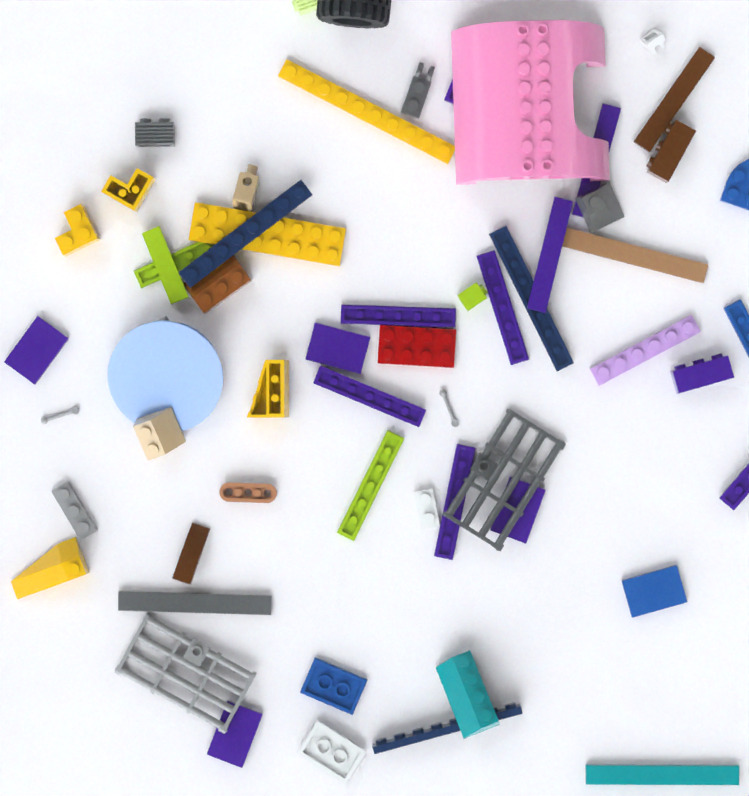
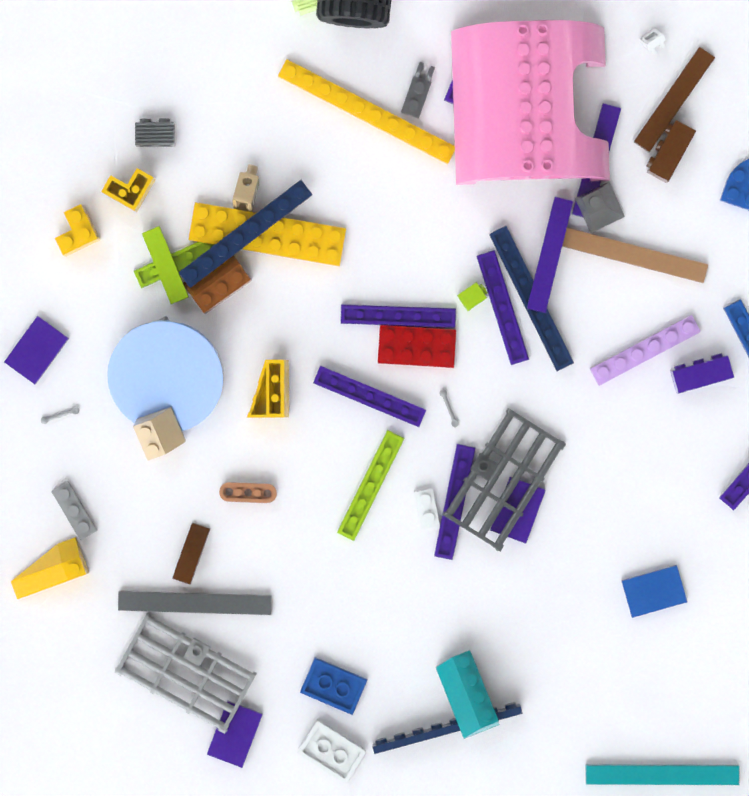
(337, 348): dark purple tile -> none

